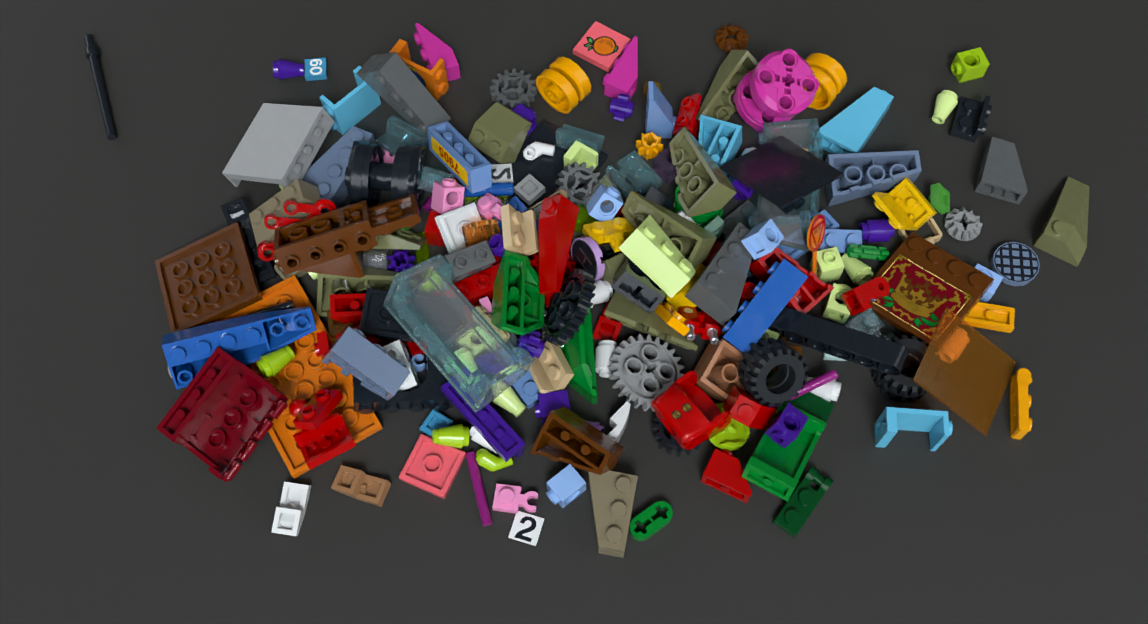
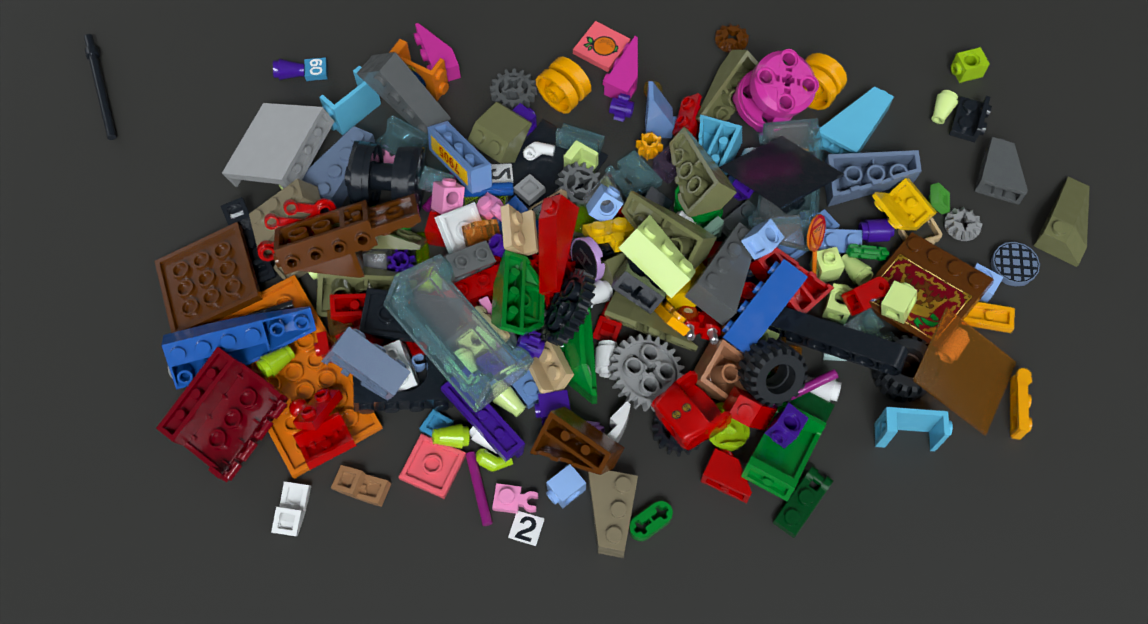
(899, 301): none -> yellowish green brick

